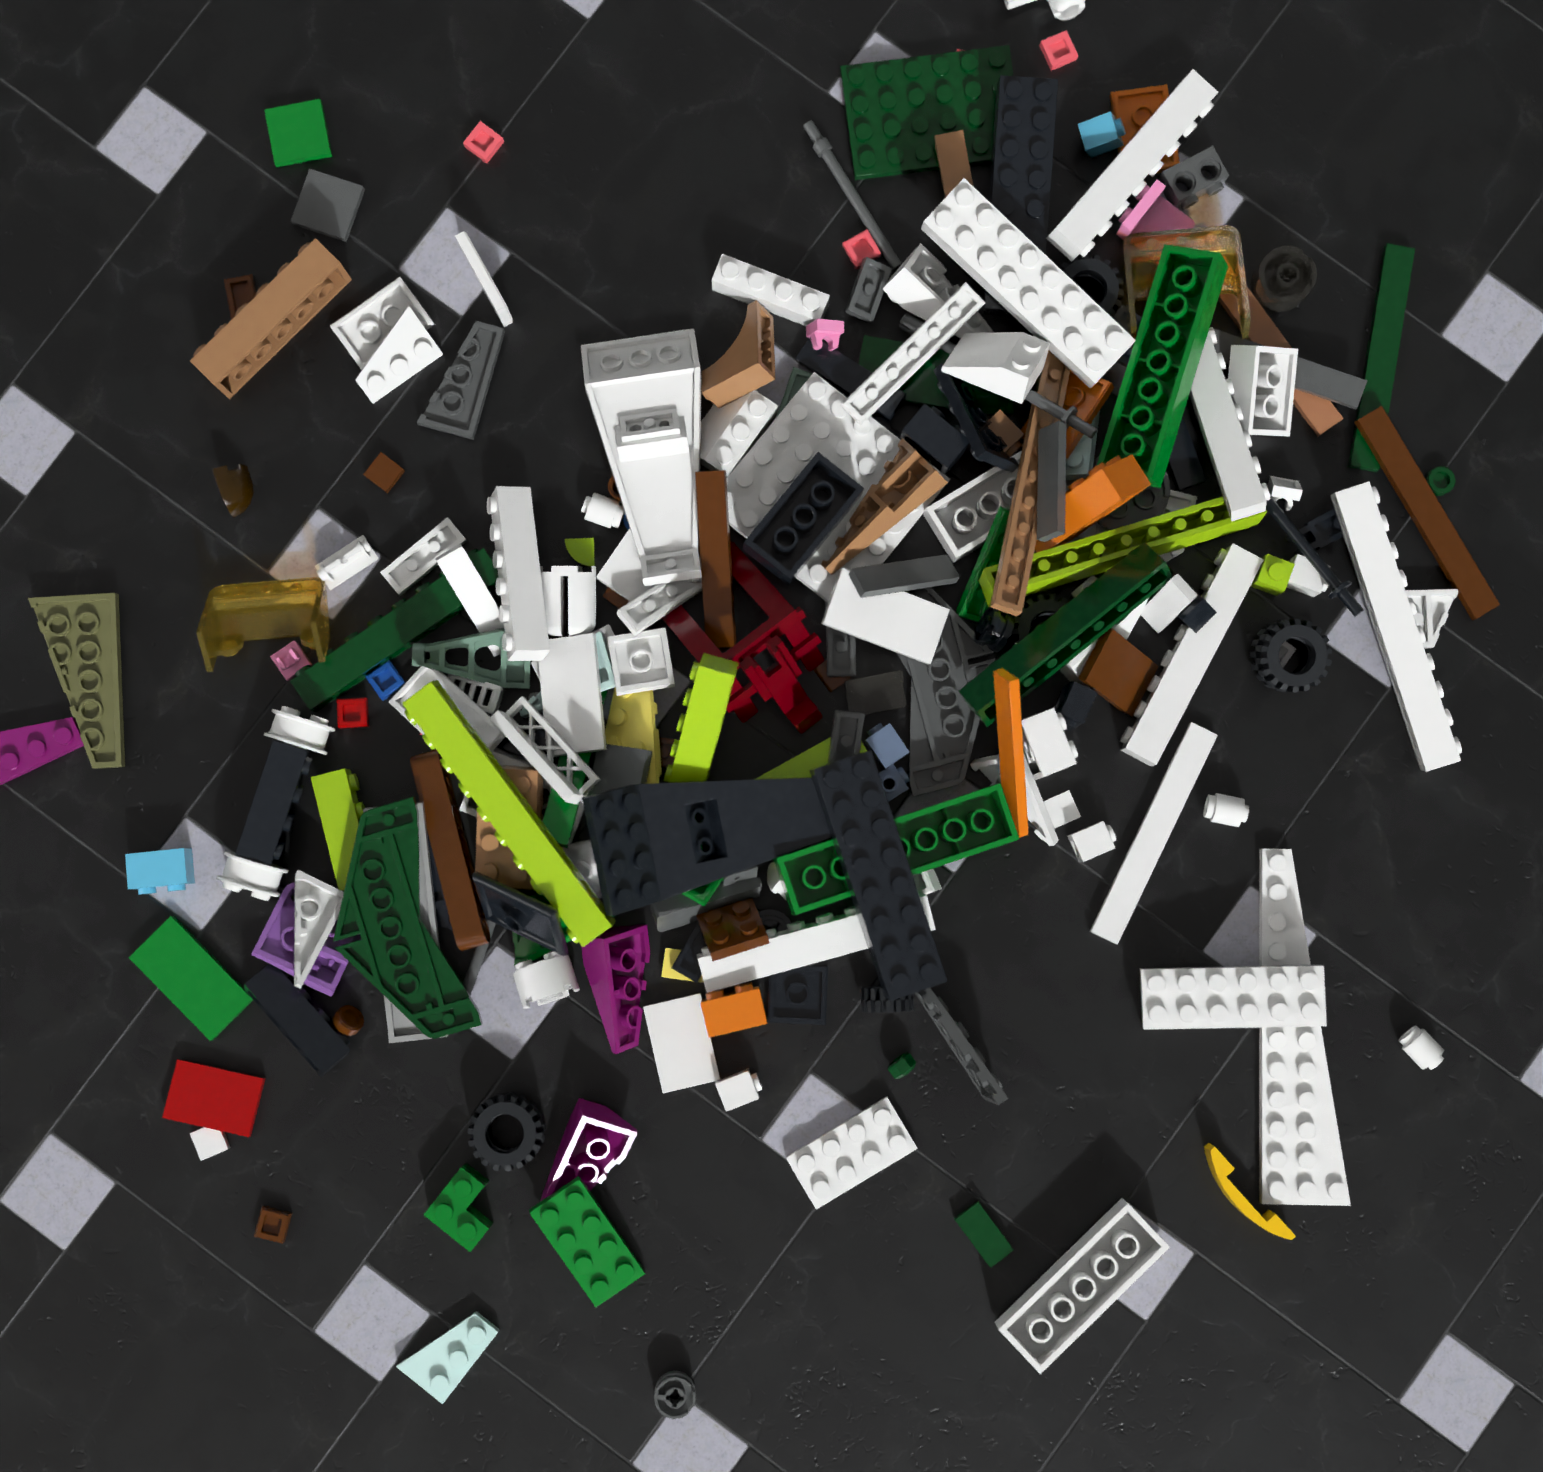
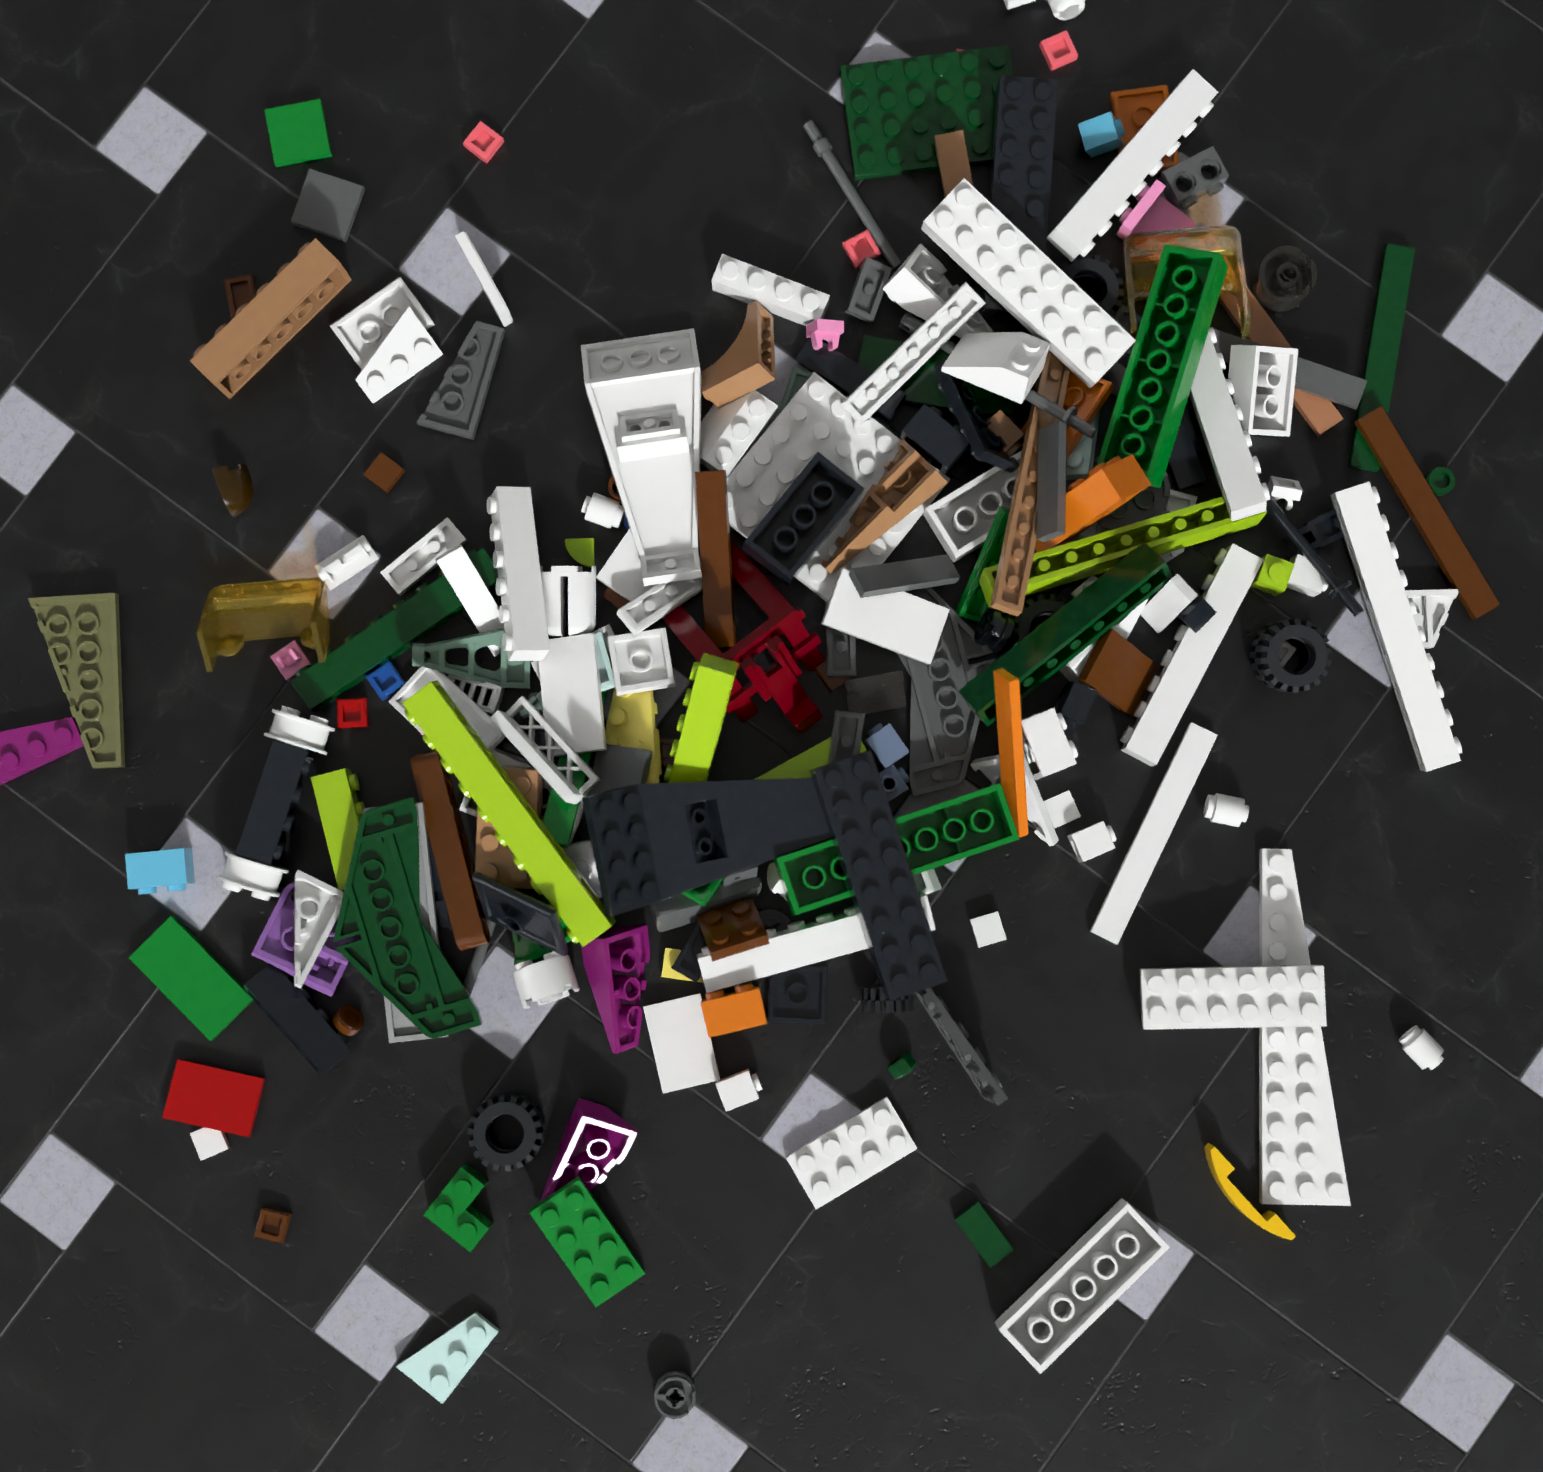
(987, 929): none -> white tile

